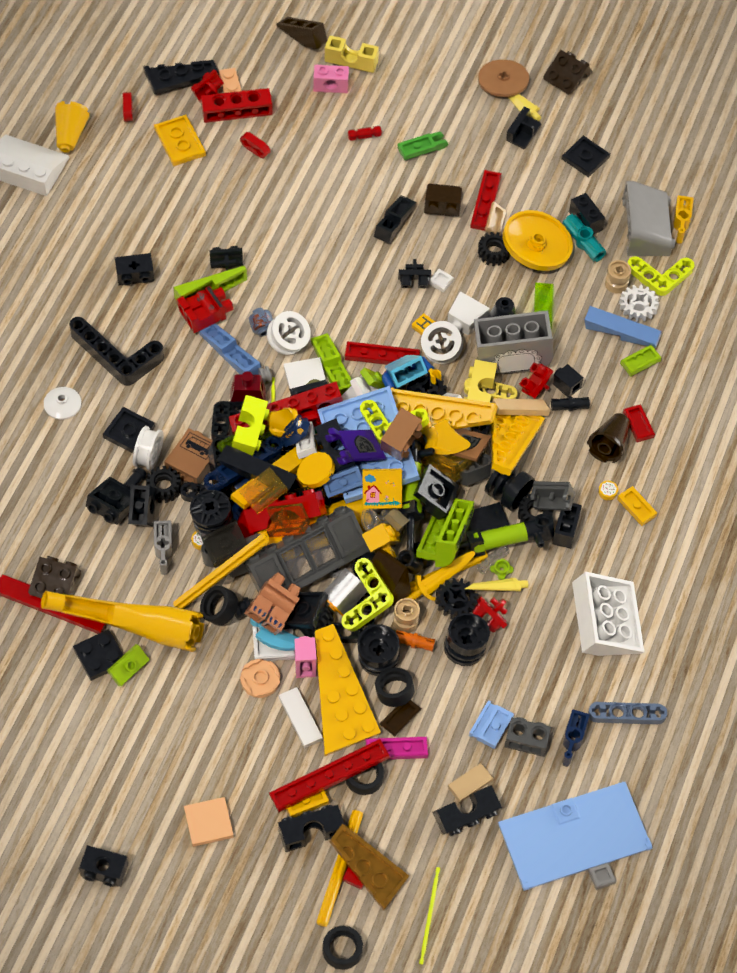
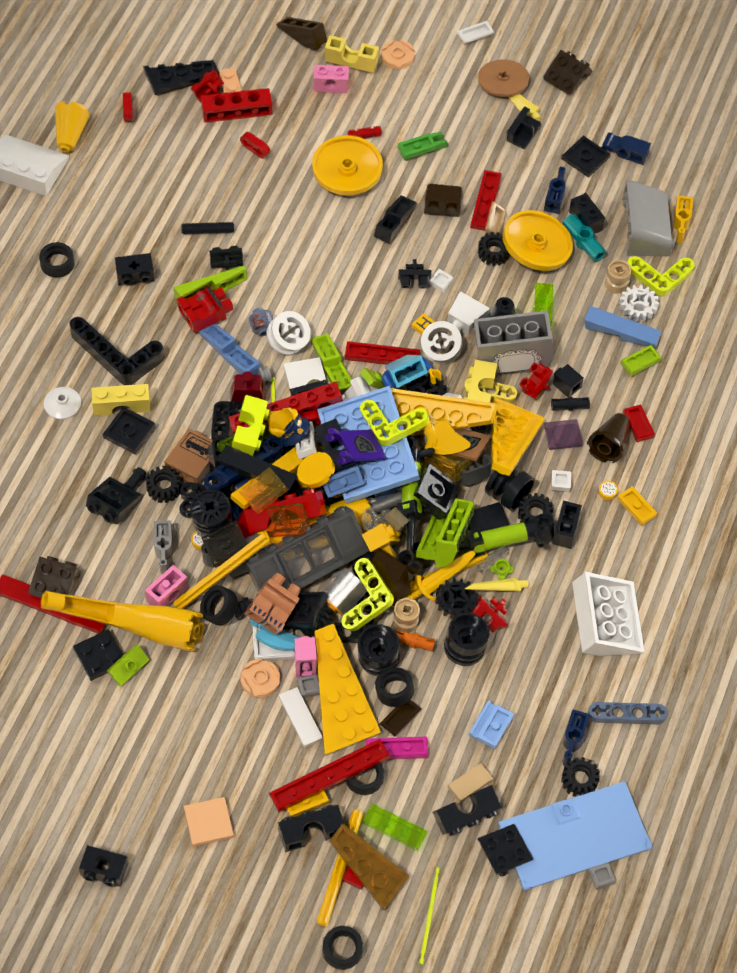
(56, 248): none -> black tyre
(133, 396): none -> light yellow arch
(142, 505): black brick -> none
(148, 448): white wheel -> none
(167, 587): none -> bright pink brick
(179, 140): yellow tile -> none
(185, 505): none -> black plate
(214, 227): none -> black axle
(308, 686): none -> light grey tile
(347, 165): none -> yellow dish
(381, 488): yellow tile -> none
(394, 827): none -> clear neon green tile
(397, 54): none -> light nougat tile
(401, 434): medium nougat container -> none
(475, 32): none -> white tile
(505, 849): none -> black hinge
(525, 407): tan tile -> none
(526, 741): dark grey brick -> none
(552, 495): dark grey hinge -> none
(556, 193): none -> dark blue piece
(561, 480): none -> white plate
(563, 434): none -> clear purple piece
(583, 766): none -> black tyre
(627, 147): none -> dark blue piece

